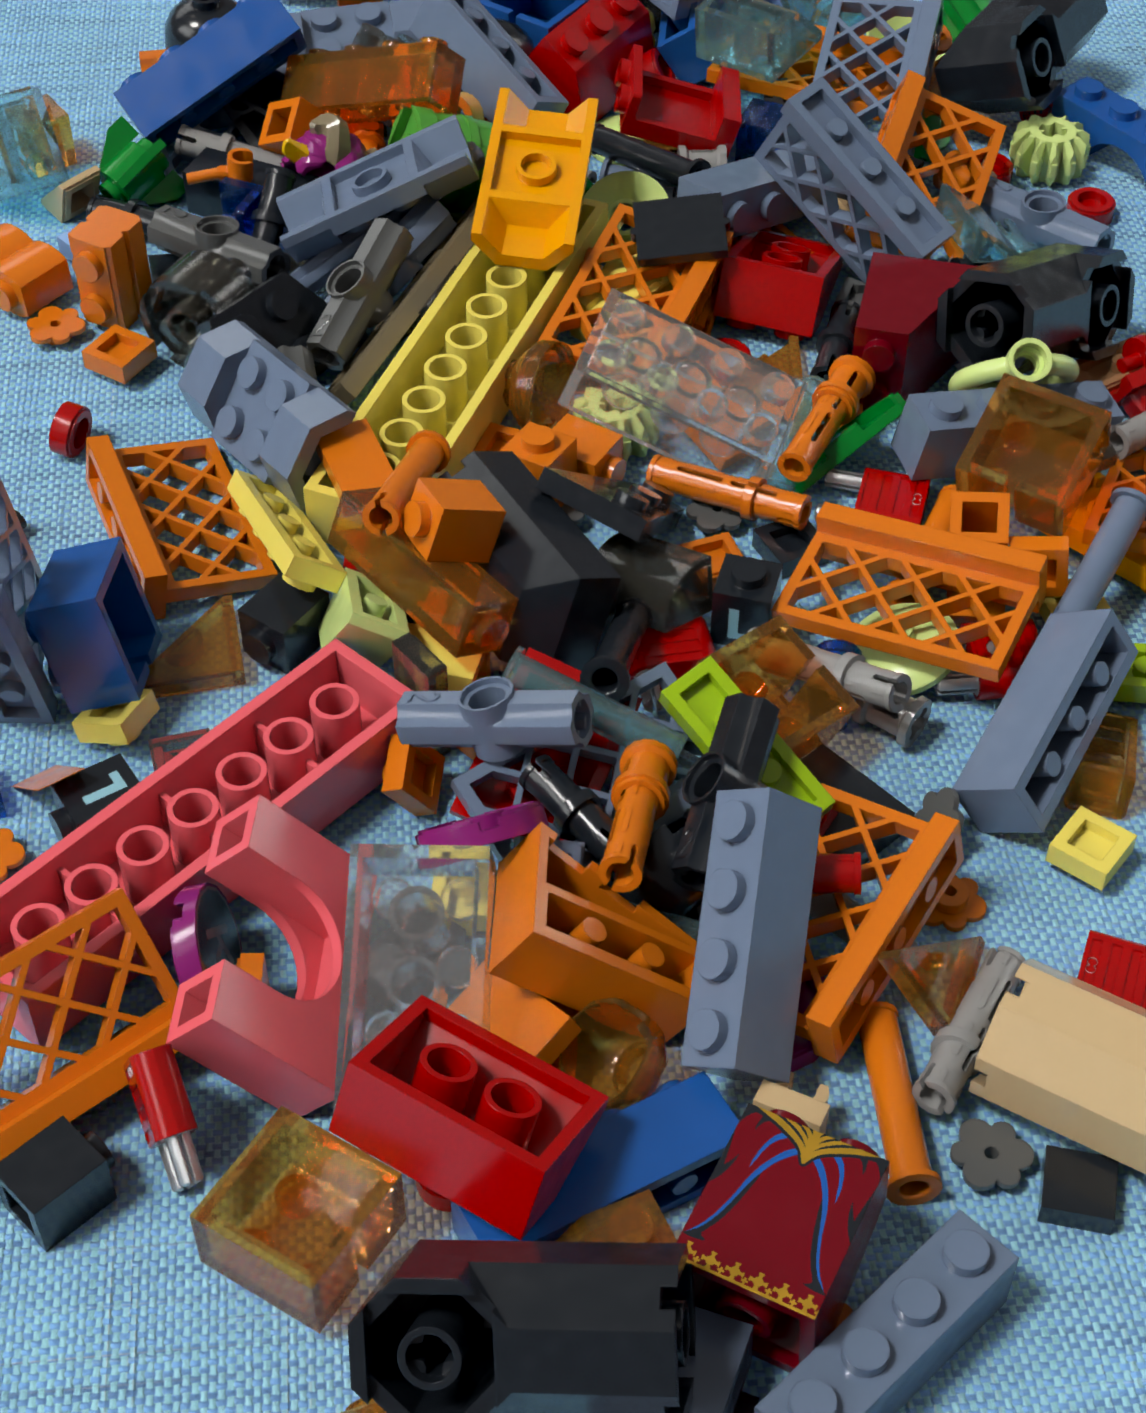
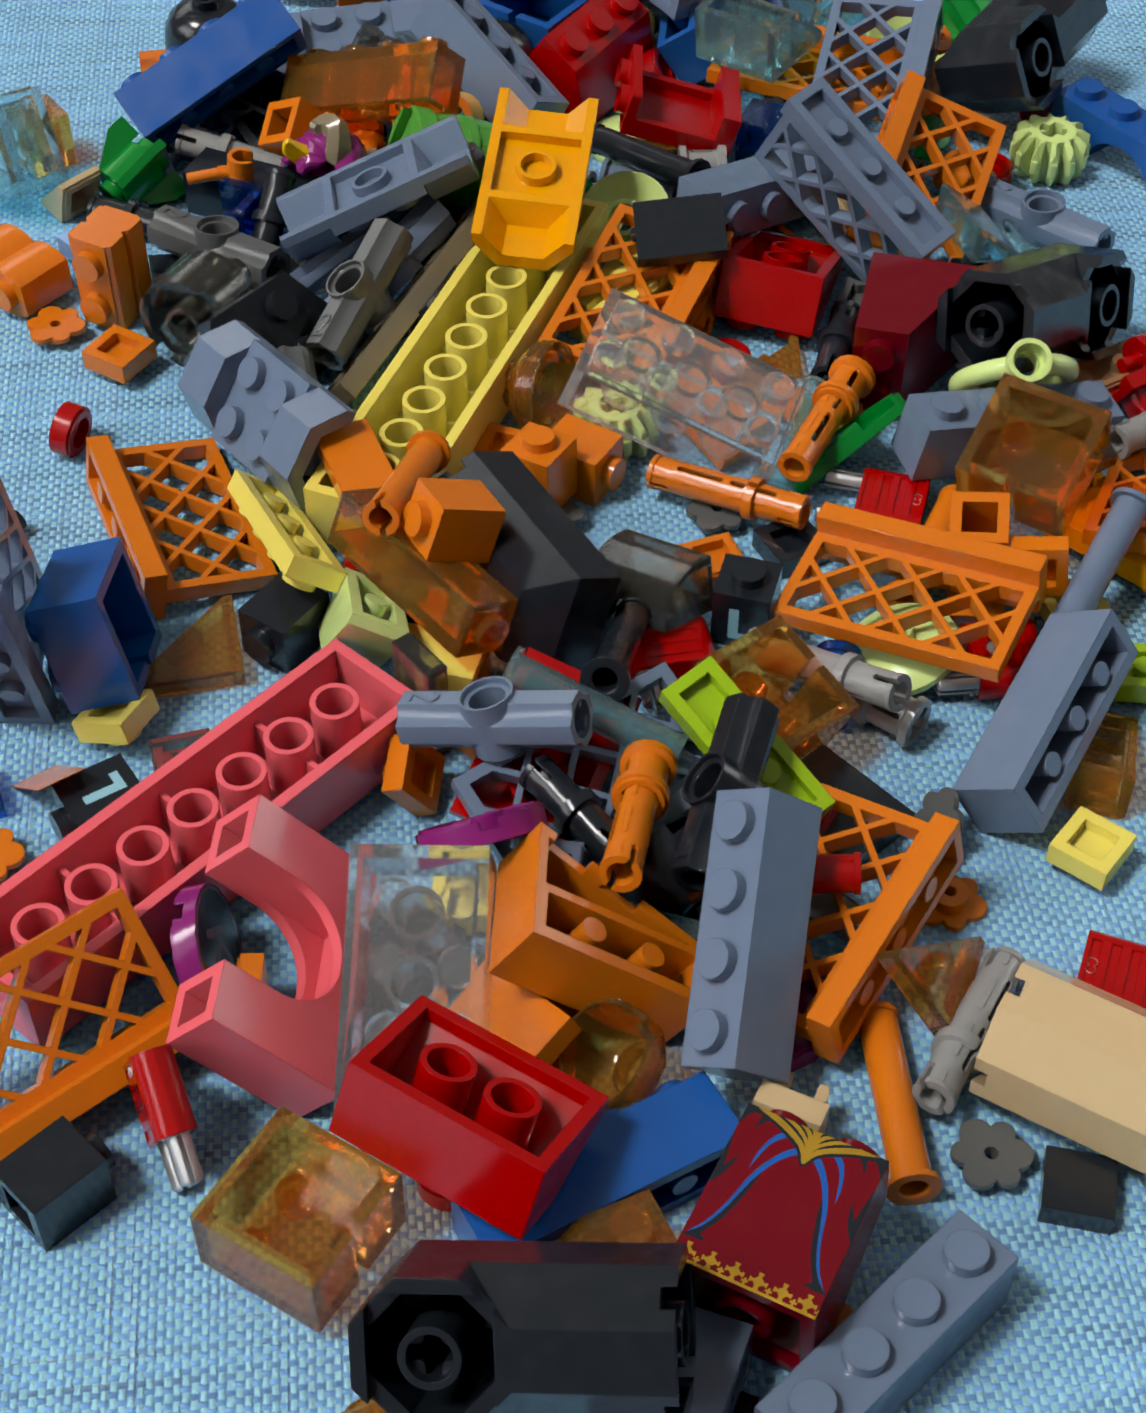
(621, 505): black wing -> none
(1093, 204): red tile -> none

